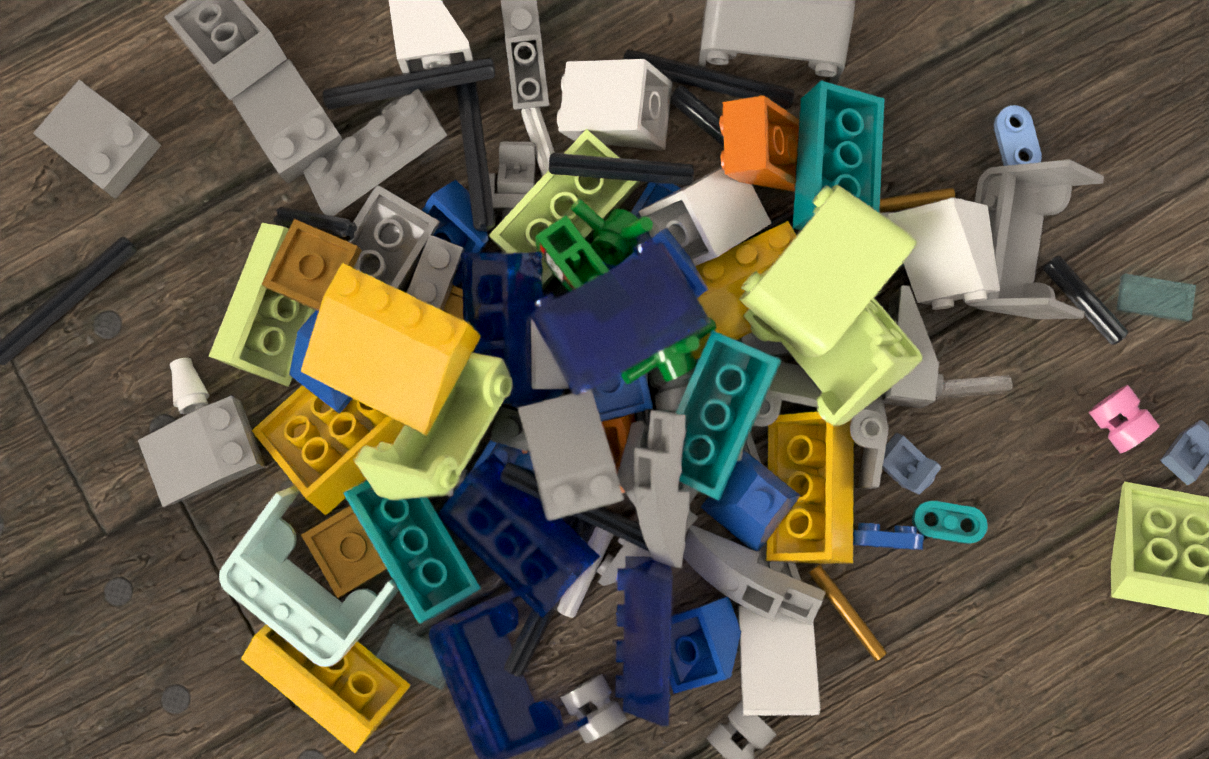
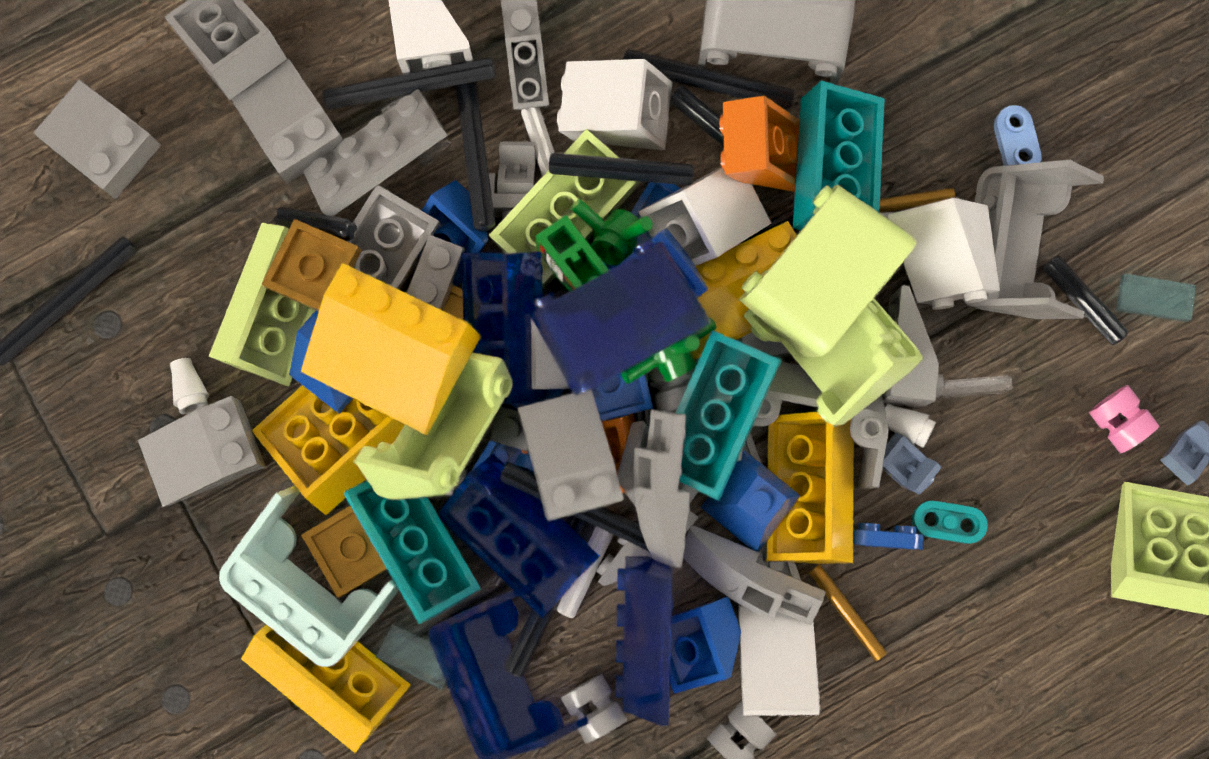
(909, 423): none -> white cone

